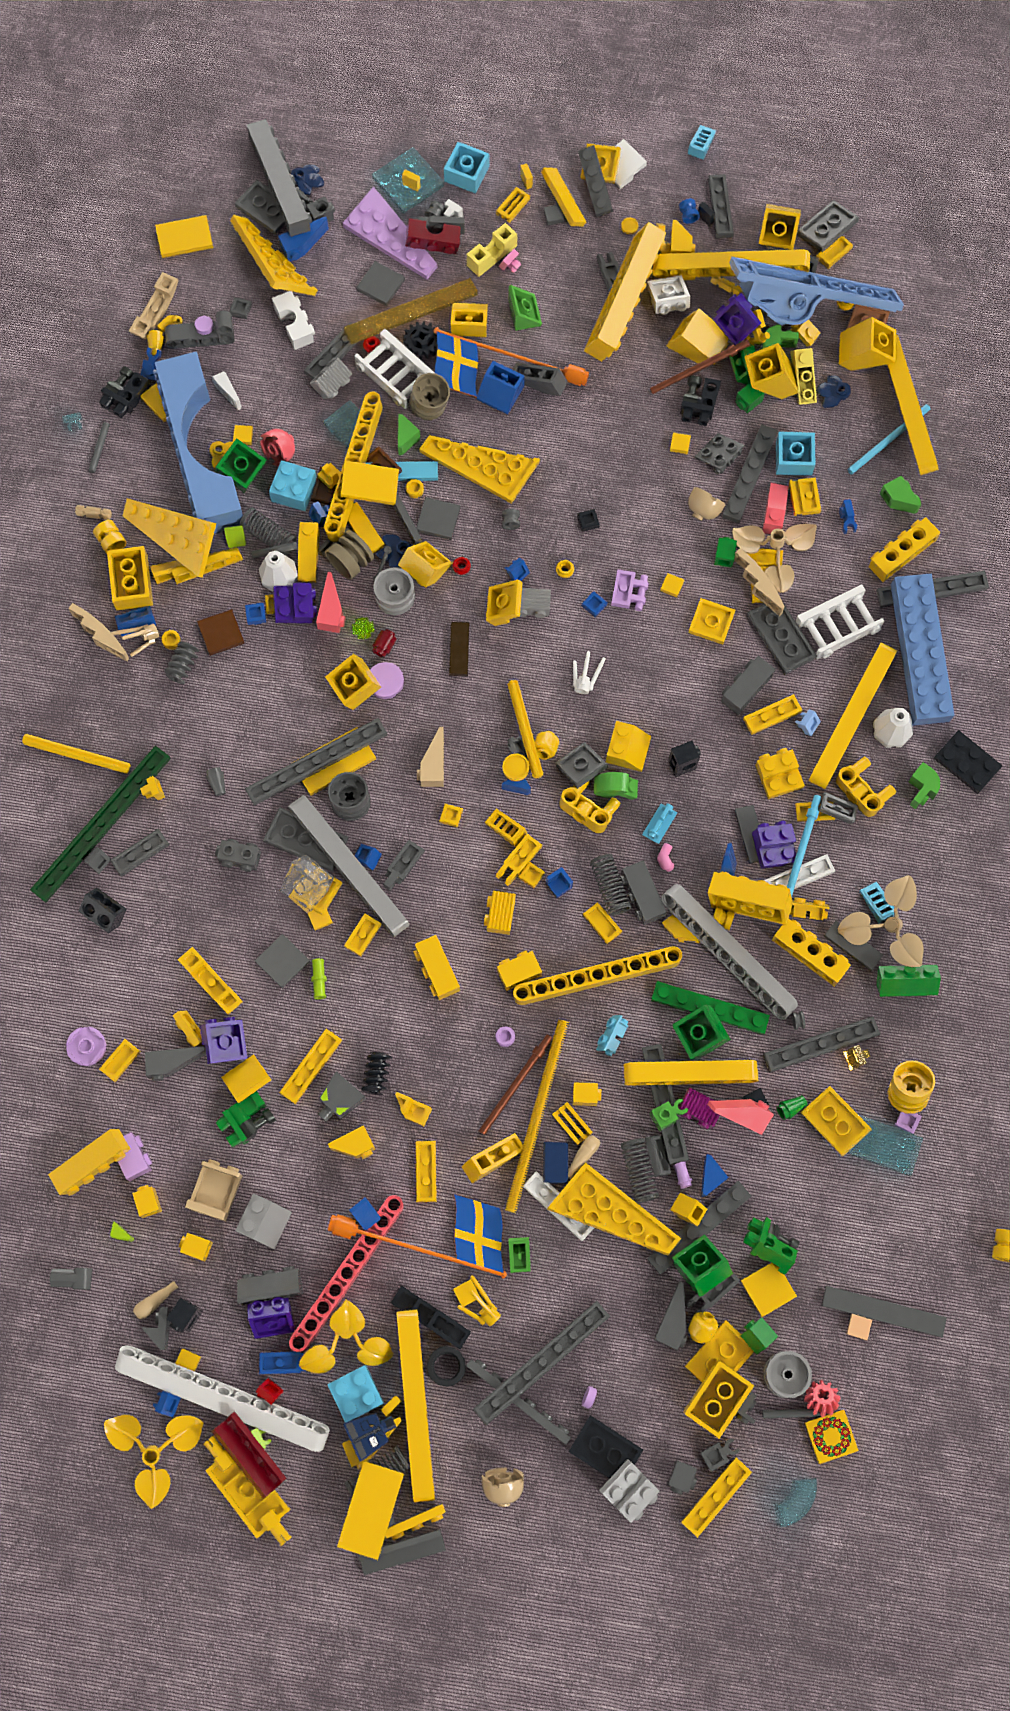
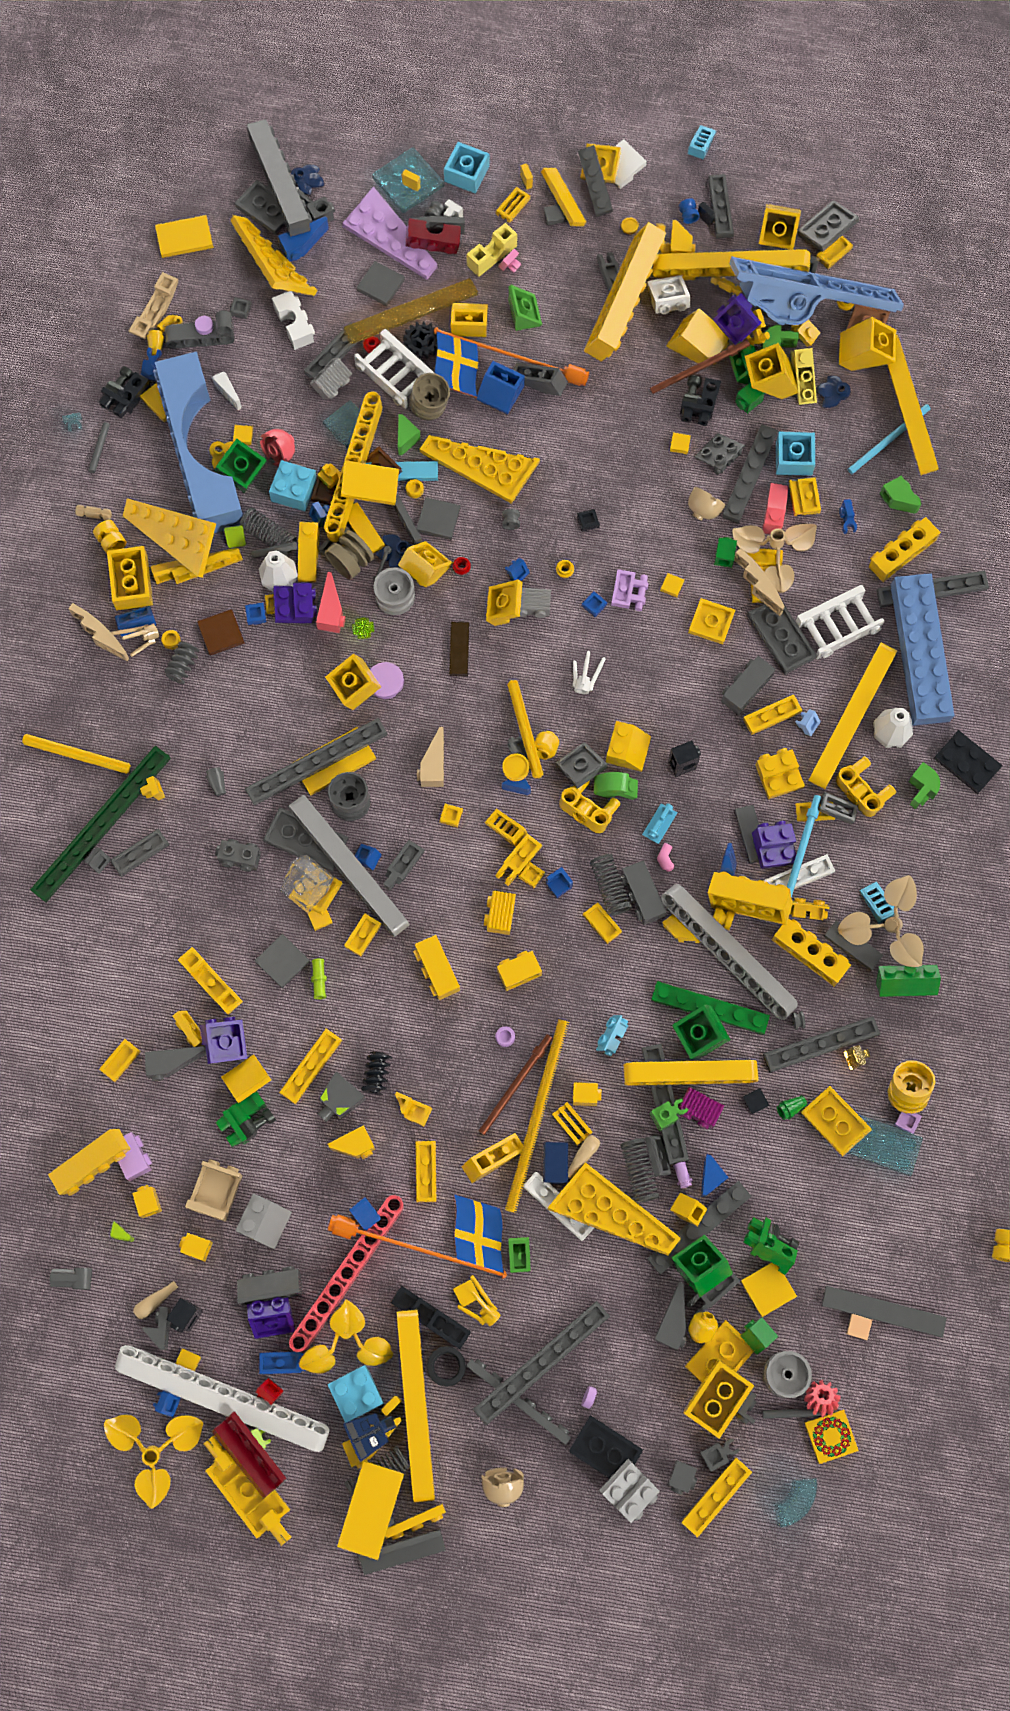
(86, 1046): lavender tile -> none
(102, 910): black brick -> none
(384, 643): dark red brick -> none
(605, 969): yellow beam -> none
(744, 1112): coral slope -> none

